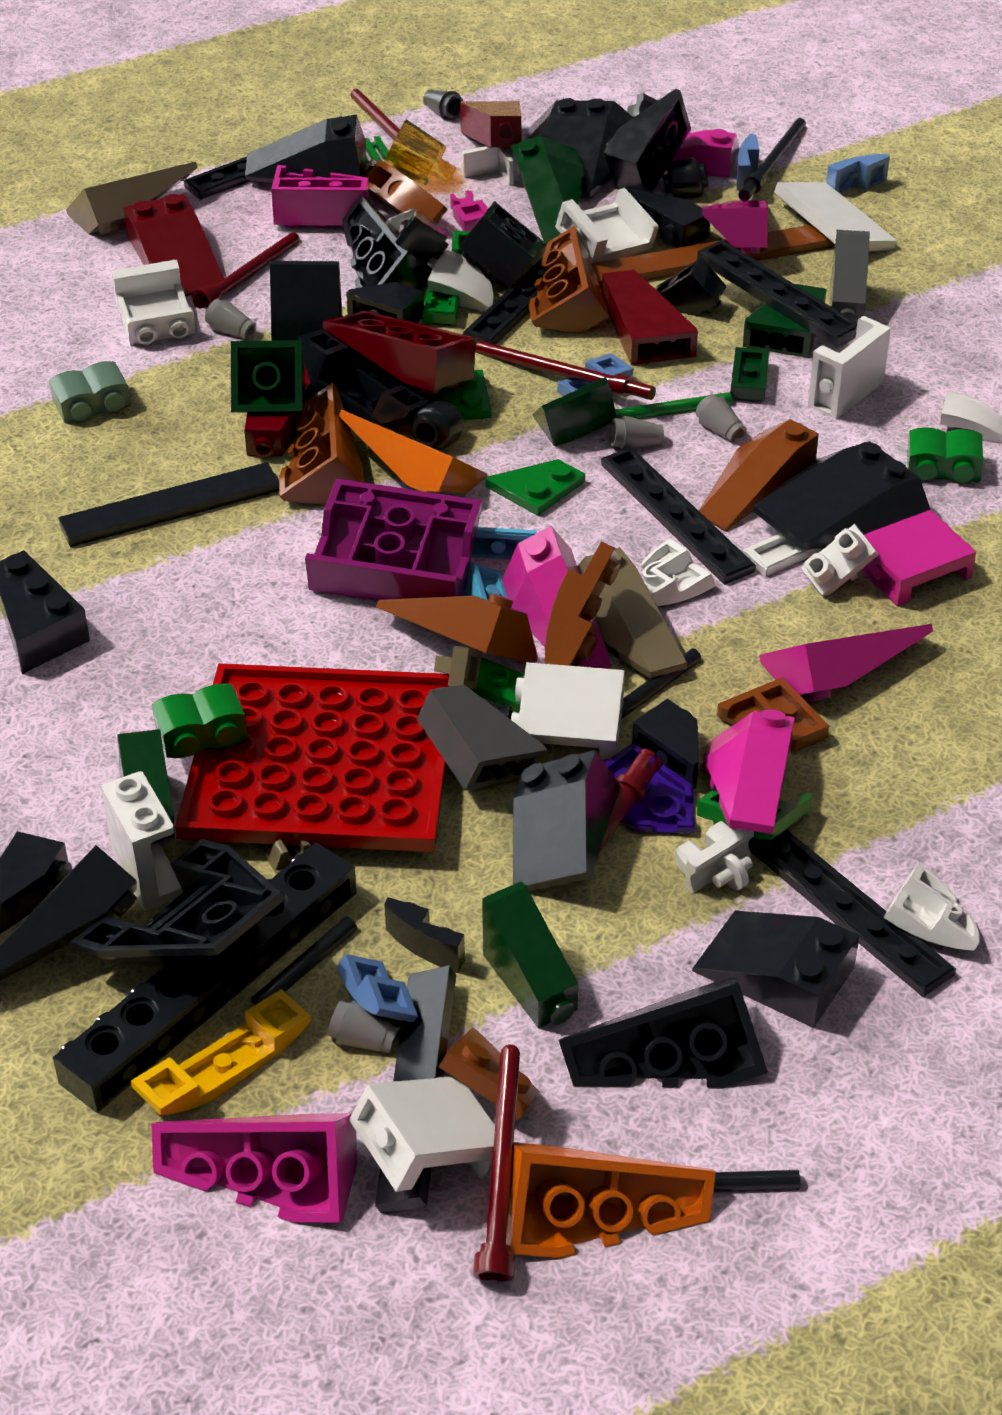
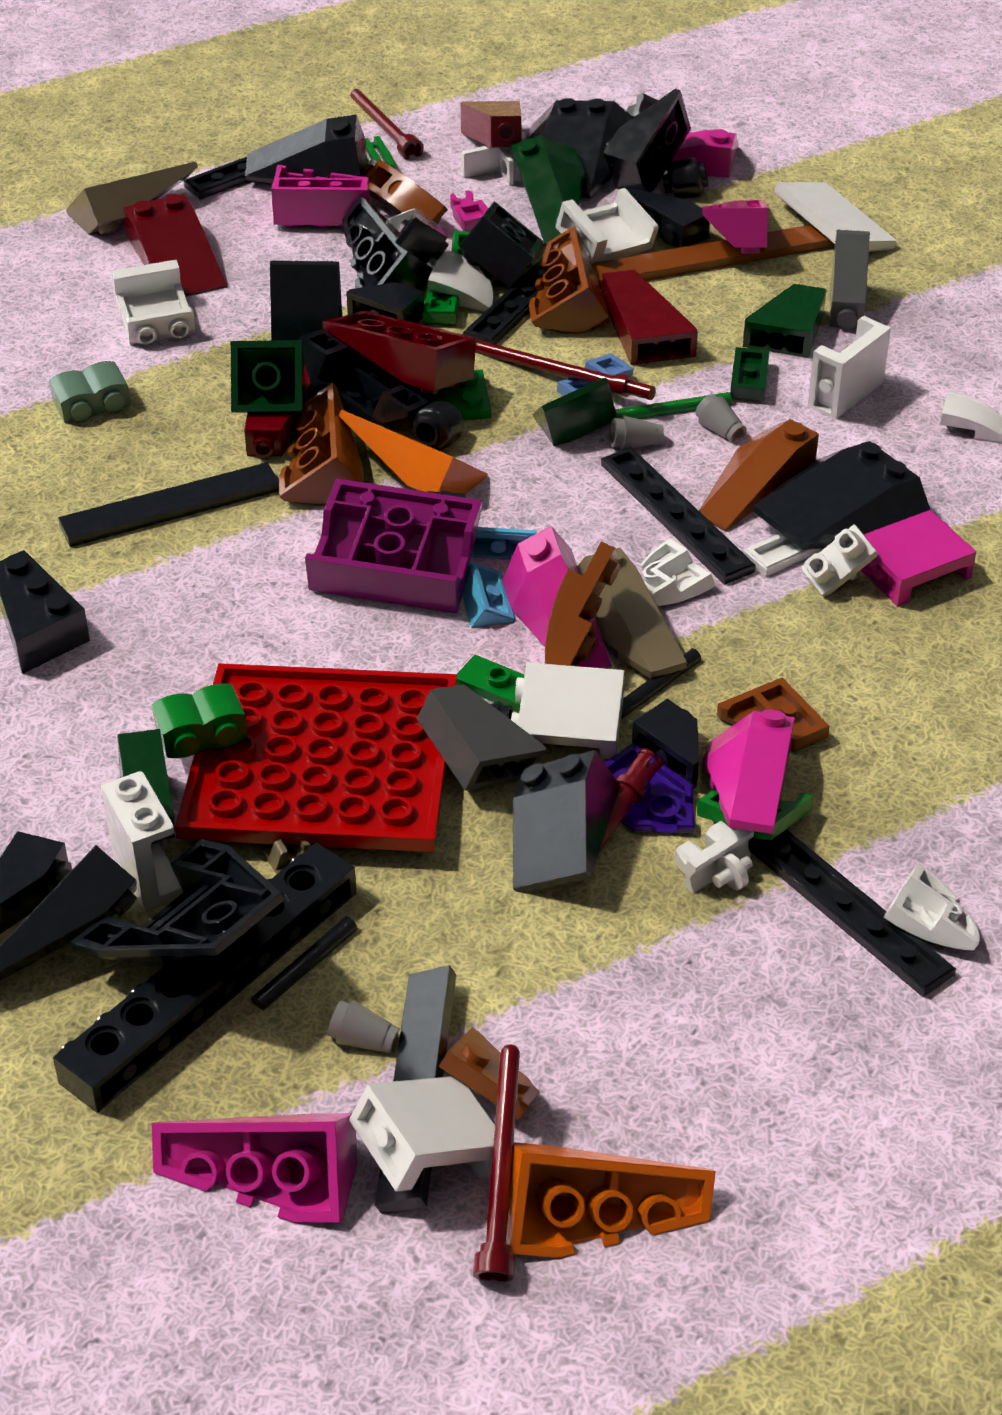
(208, 293): dark red piece -> none
(217, 1068): yellow slope -> none
(227, 319): light grey cone -> none
(374, 990): medium blue slope -> none
(412, 929): black slope -> none
(418, 155): clear yellow torso -> none
(443, 103): dark grey cone -> none
(461, 667): dark tan tile -> none
(472, 620): dark orange wedge -> none
(527, 956): dark green slope -> none
(537, 485): green wing -> none
(682, 1037): black wedge -> none
(693, 289): black slope -> none
(747, 159): medium blue slope -> none
(756, 180): black bar -> none
(757, 1180): black bar -> none
(779, 293): black tile -> none
(782, 961): black slope -> none
(838, 662): dark pink wedge -> none
(860, 171): medium blue slope -> none
(945, 455): green brick -> none

